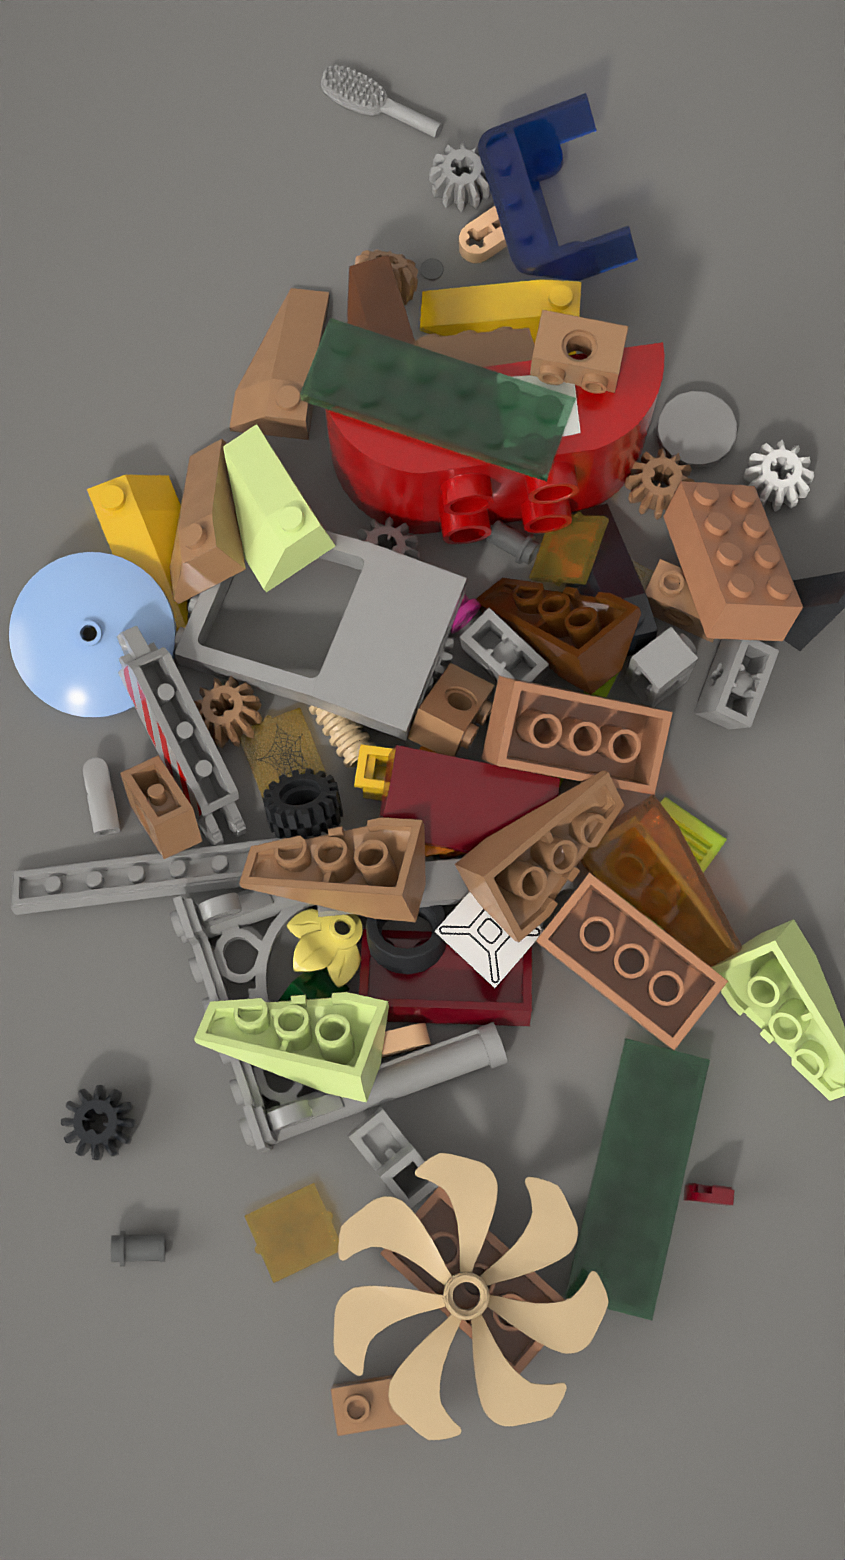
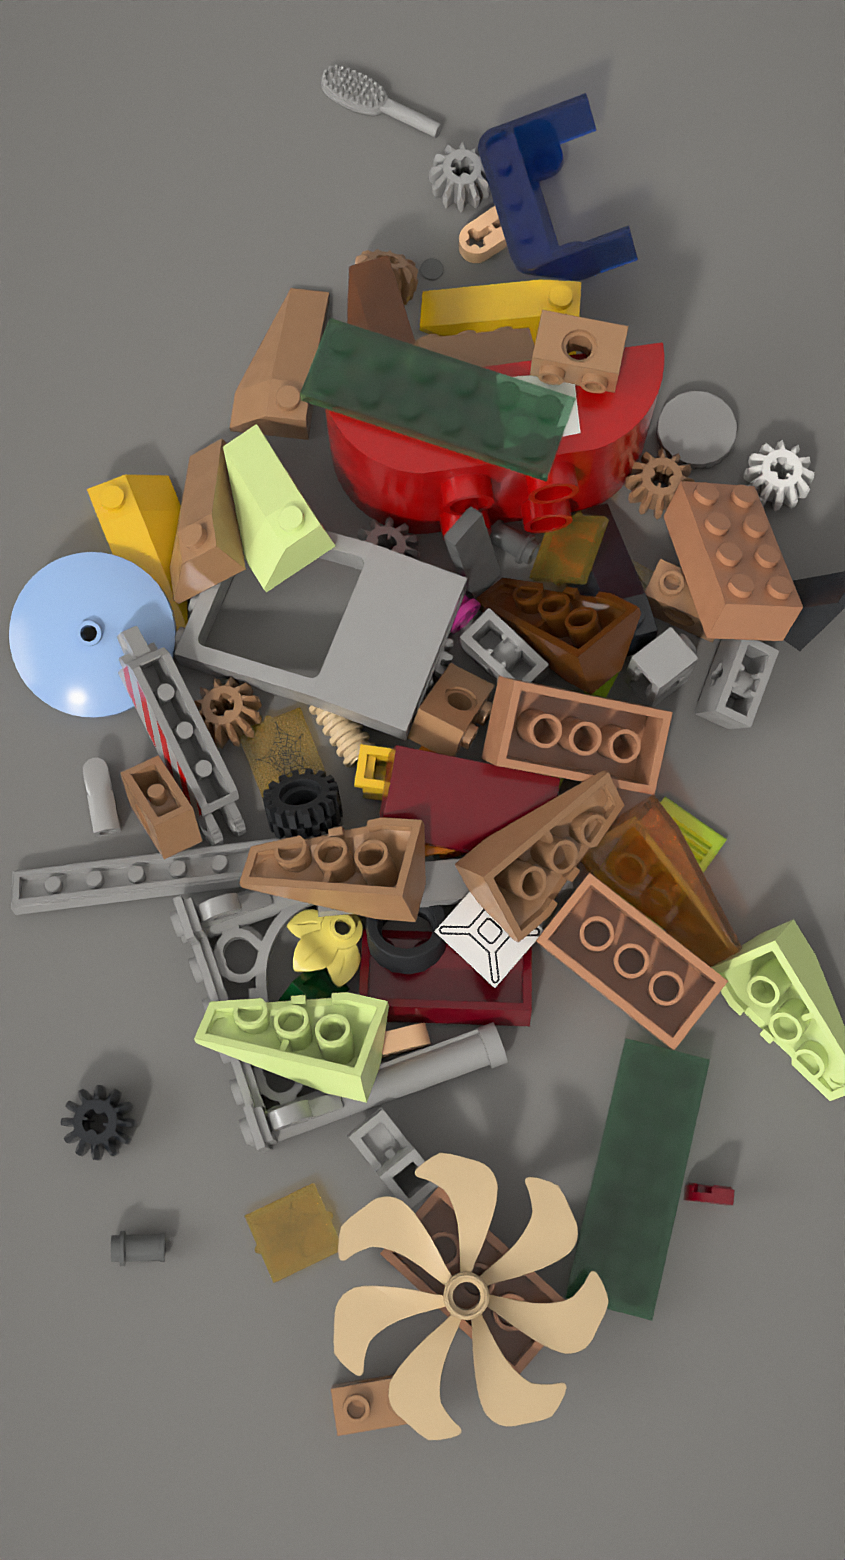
(473, 552): none -> dark grey tile

